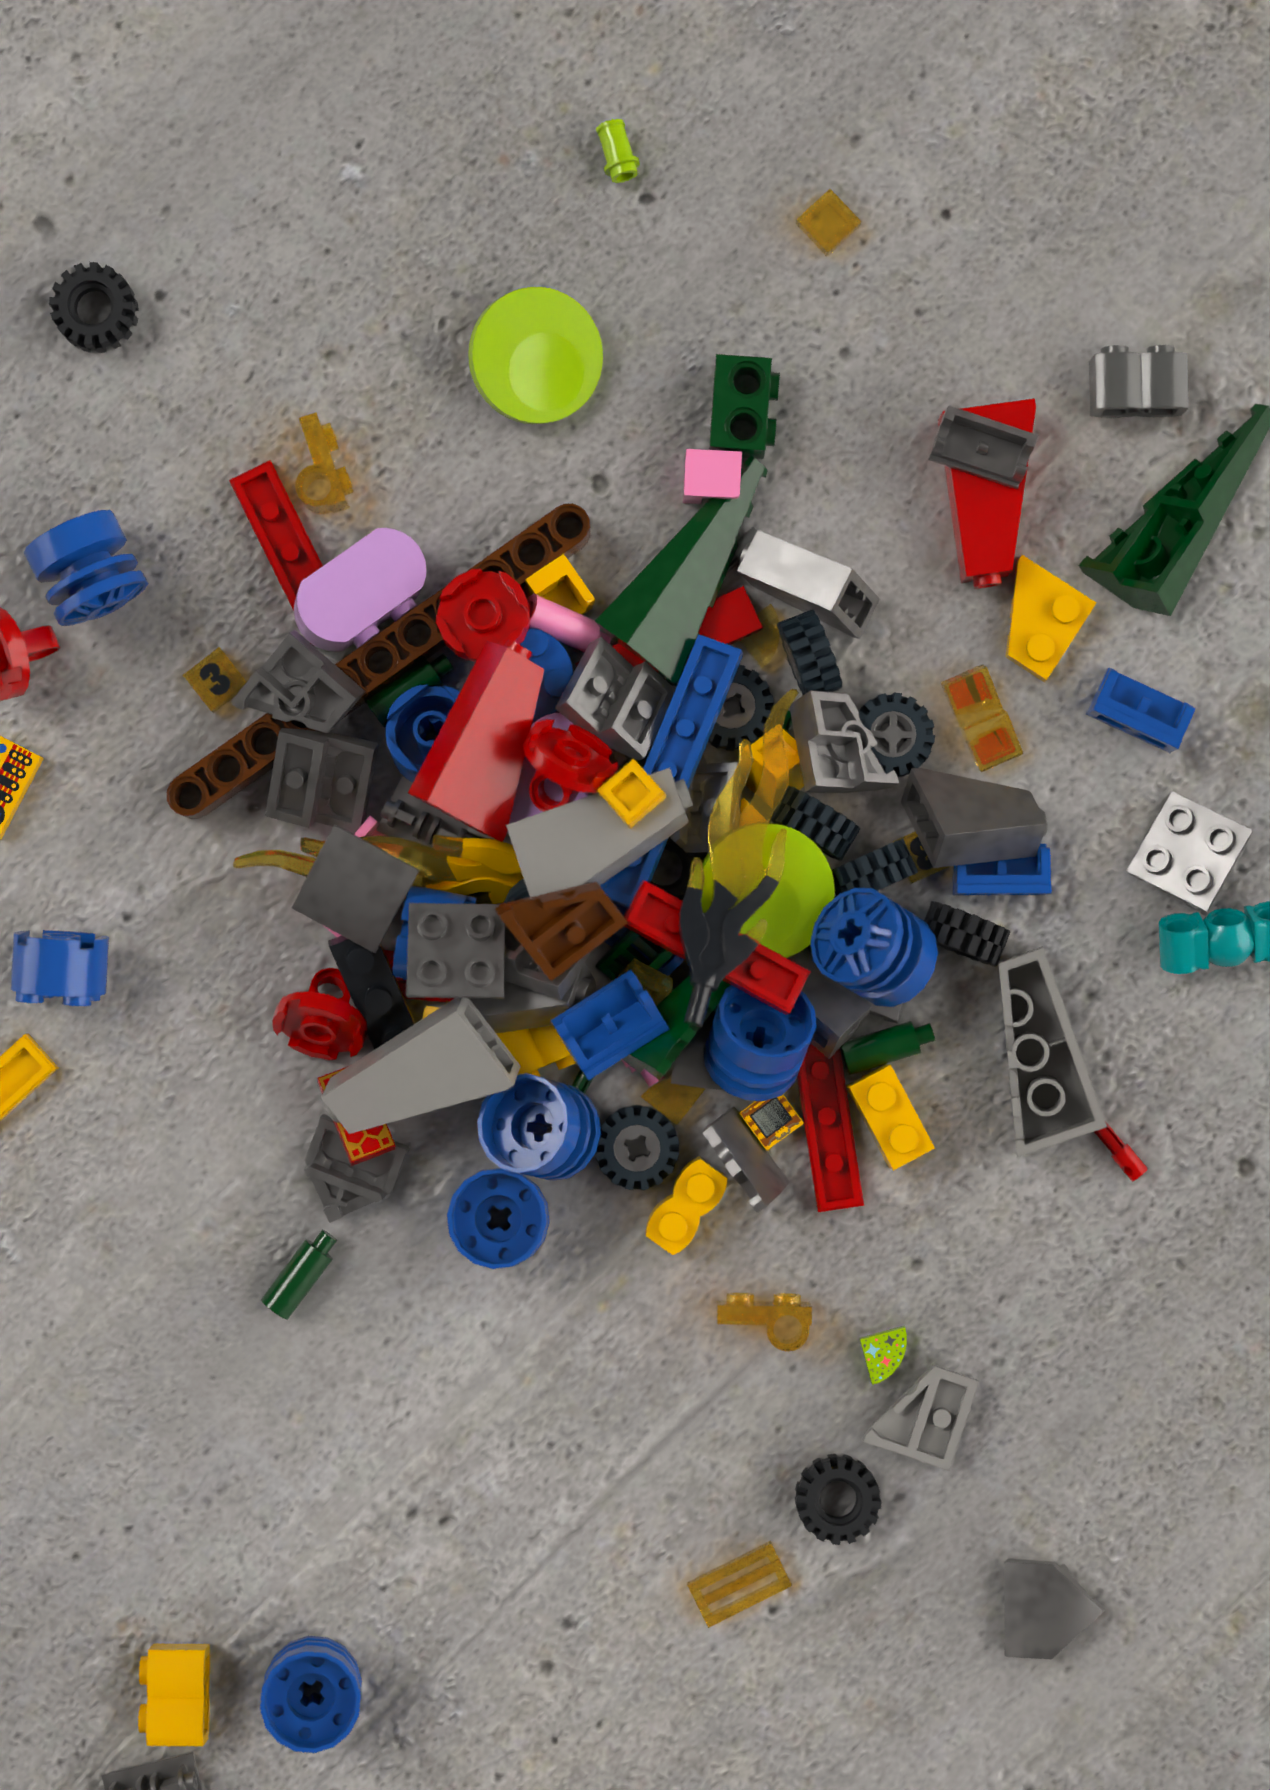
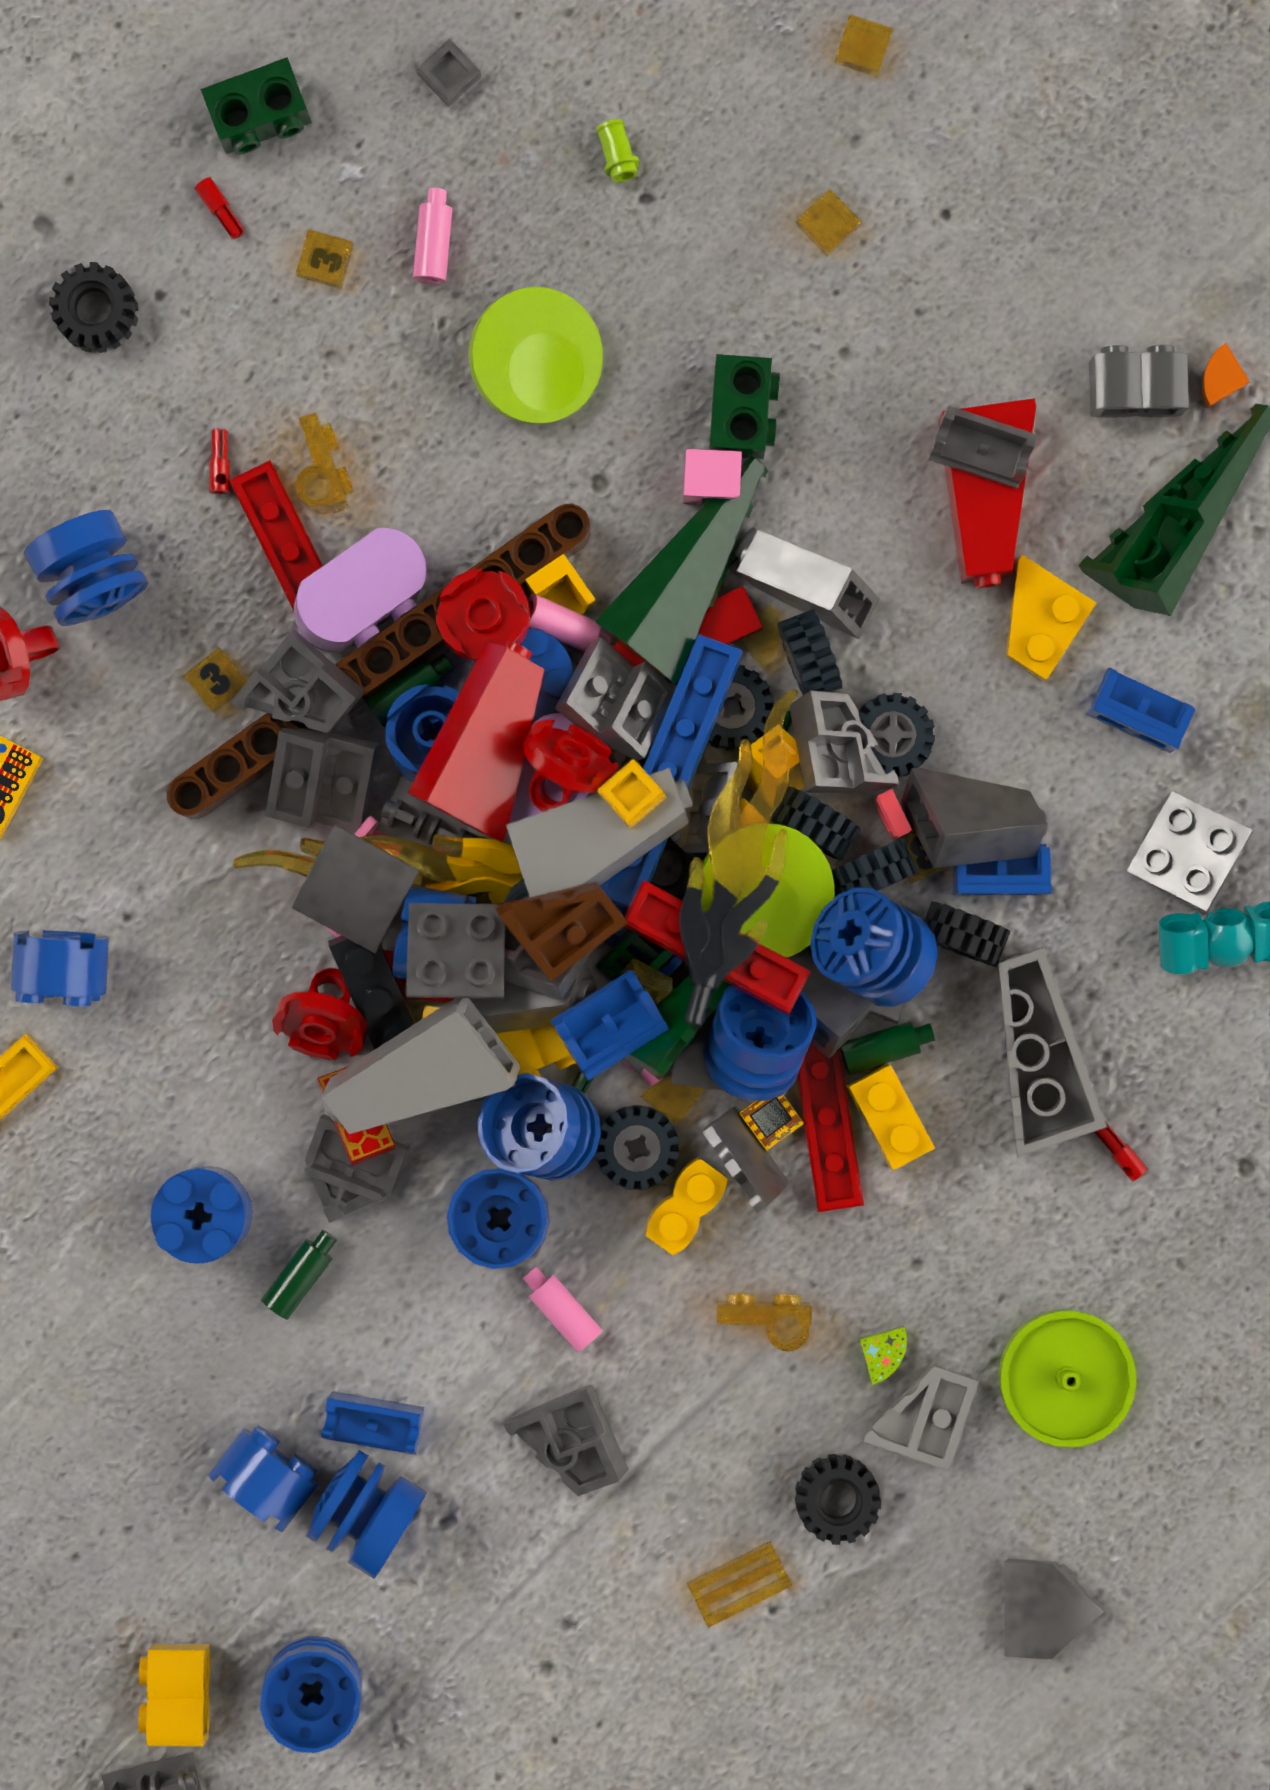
(180, 1231): none -> blue brick
(219, 207): none -> red pin
(219, 464): none -> red pin
(252, 94): none -> dark green brick
(265, 1478): none -> blue brick
(324, 259): none -> clear yellow tile
(365, 1514): none -> blue wheel
(372, 1422): none -> blue hinge
(433, 239): none -> bright pink cylinder
(448, 72): none -> flat silver tile
(562, 1309): none -> bright pink cylinder
(573, 1440): none -> flat silver slope
(863, 45): none -> clear yellow tile
(892, 815): none -> coral tile
(982, 718): clear yellow slope -> none
(1067, 1378): none -> lime piece
(1222, 376): none -> orange tile

